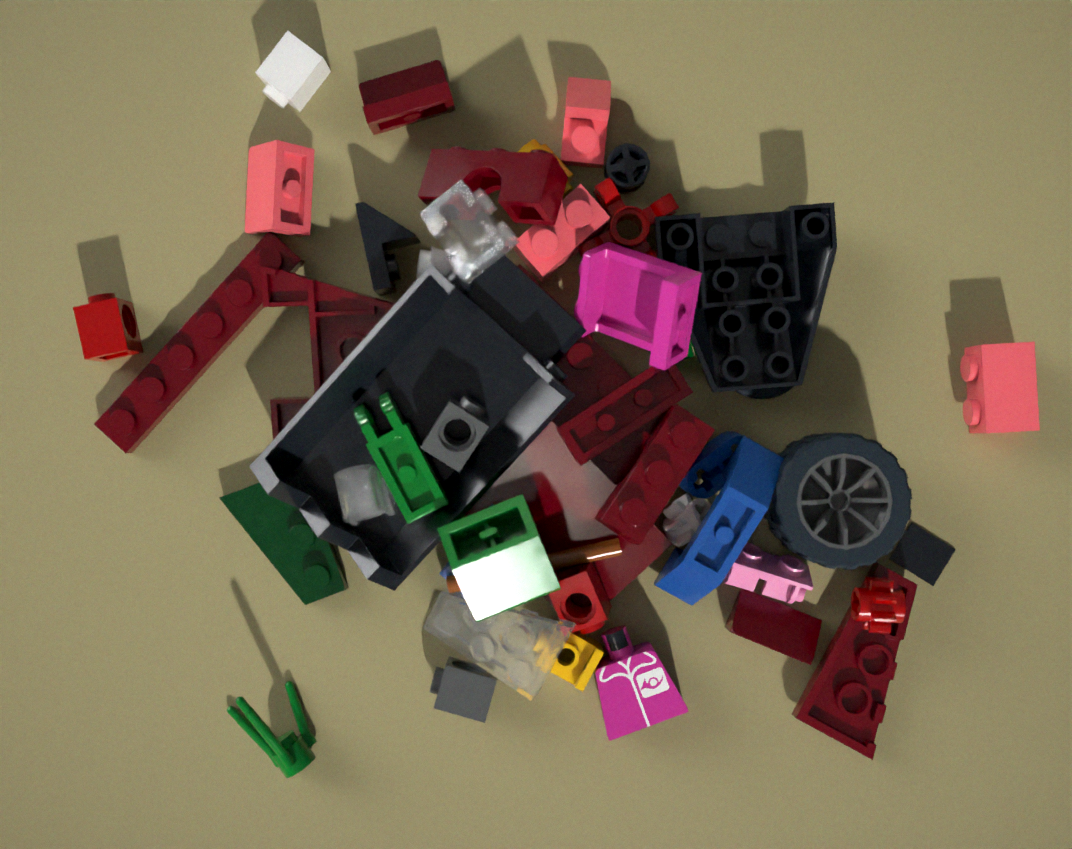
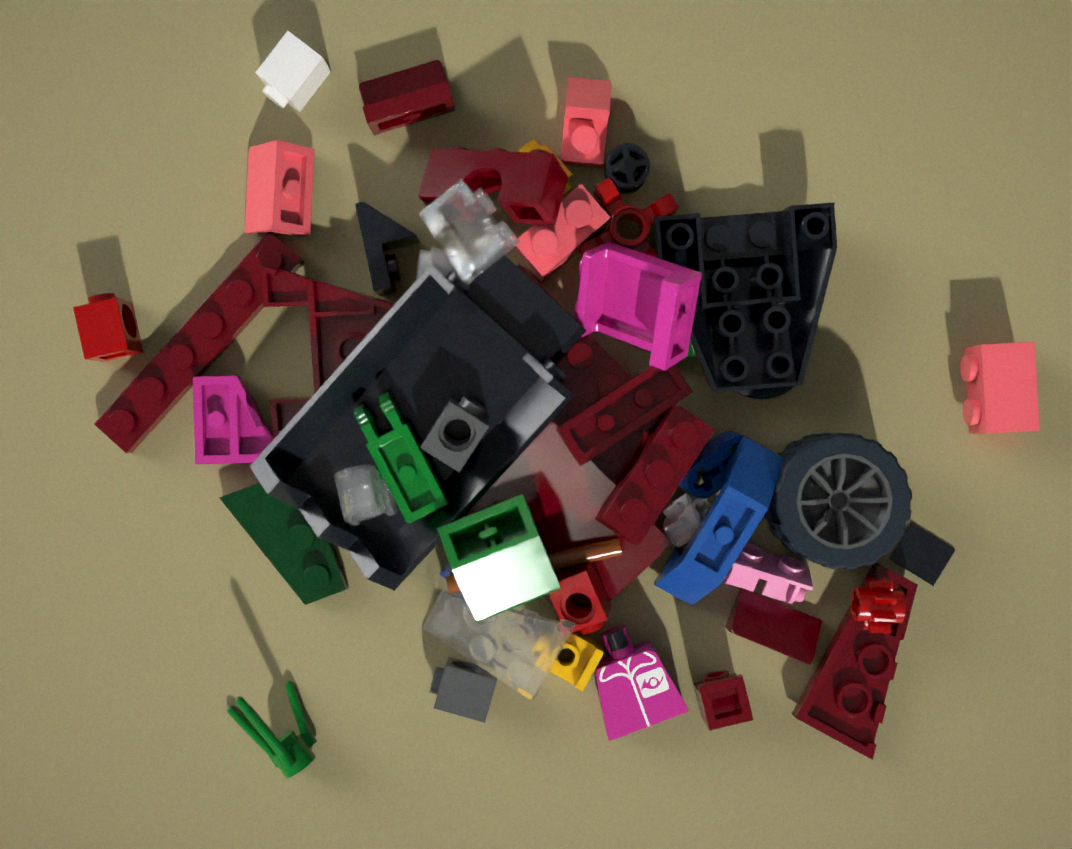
(227, 421): none -> dark pink wing
(723, 699): none -> dark red brick

